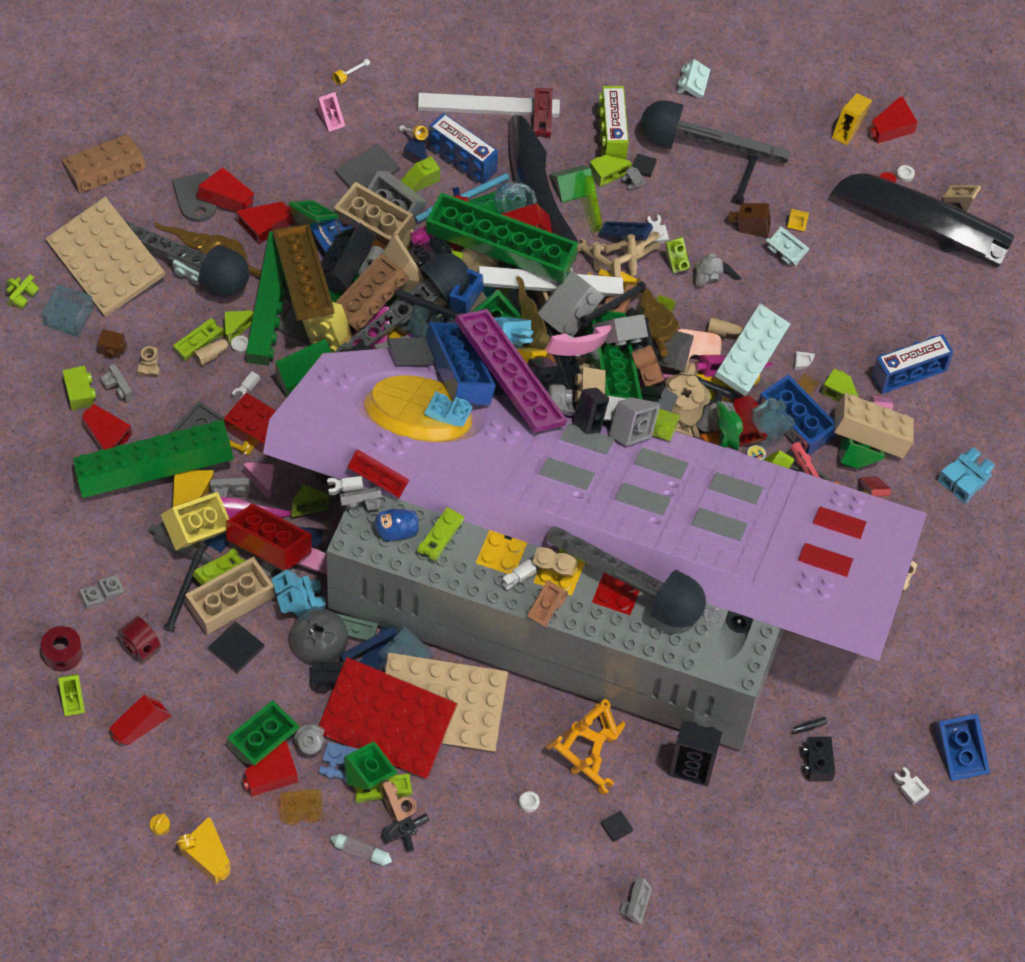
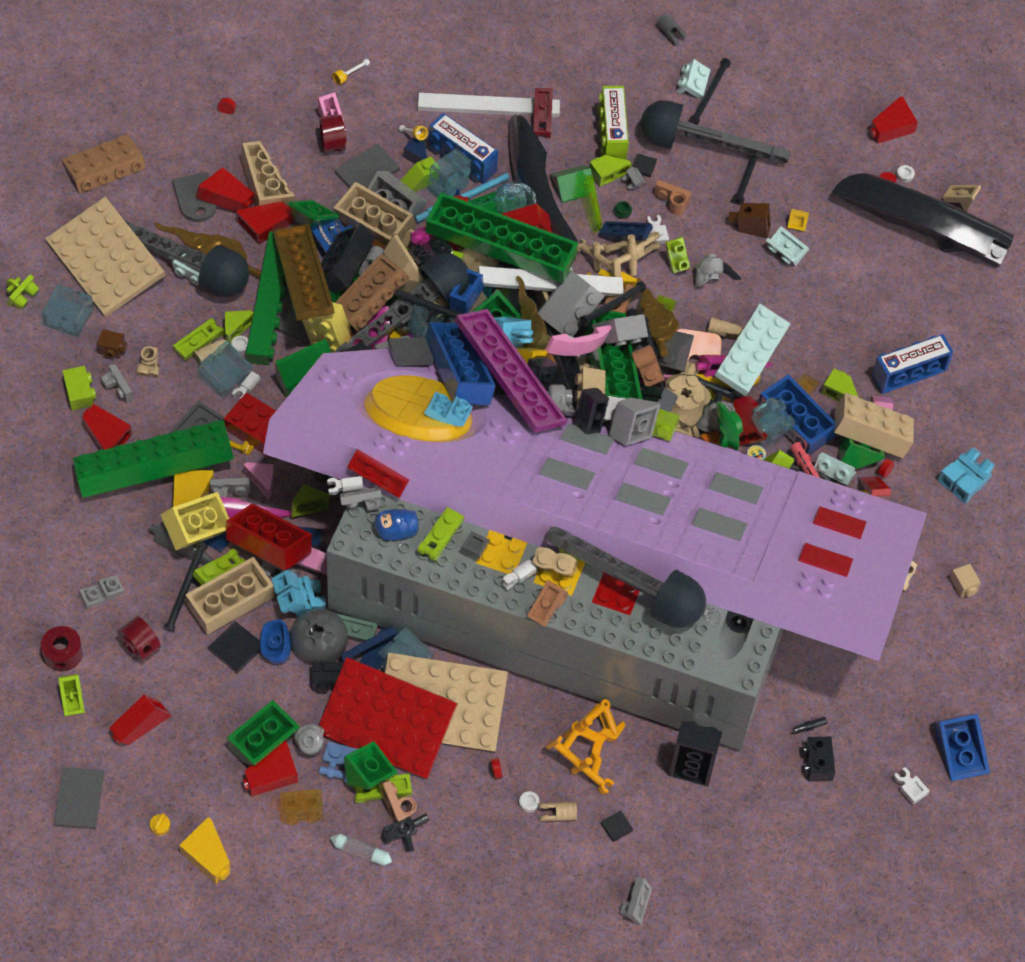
(79, 798): none -> dark grey tile
(186, 842): yellow plate -> none
(226, 106): none -> red tile
(226, 368): none -> clear light blue piece
(263, 176): none -> tan wedge
(275, 641): none -> blue piece
(332, 133): none -> dark red piece
(450, 174): none -> clear light blue piece
(475, 545): none -> dark grey plate
(496, 768): none -> red tile
(564, 811): none -> tan hinge
(622, 209): none -> dark green plate
(670, 27): none -> dark grey hinge
(678, 197): none -> nougat plate
(725, 63): none -> black bar
(803, 360): white tile -> none
(835, 468): none -> light aqua bracket
(851, 118): yellow slope -> none
(886, 468): none -> red tile
(965, 581): none -> tan brick

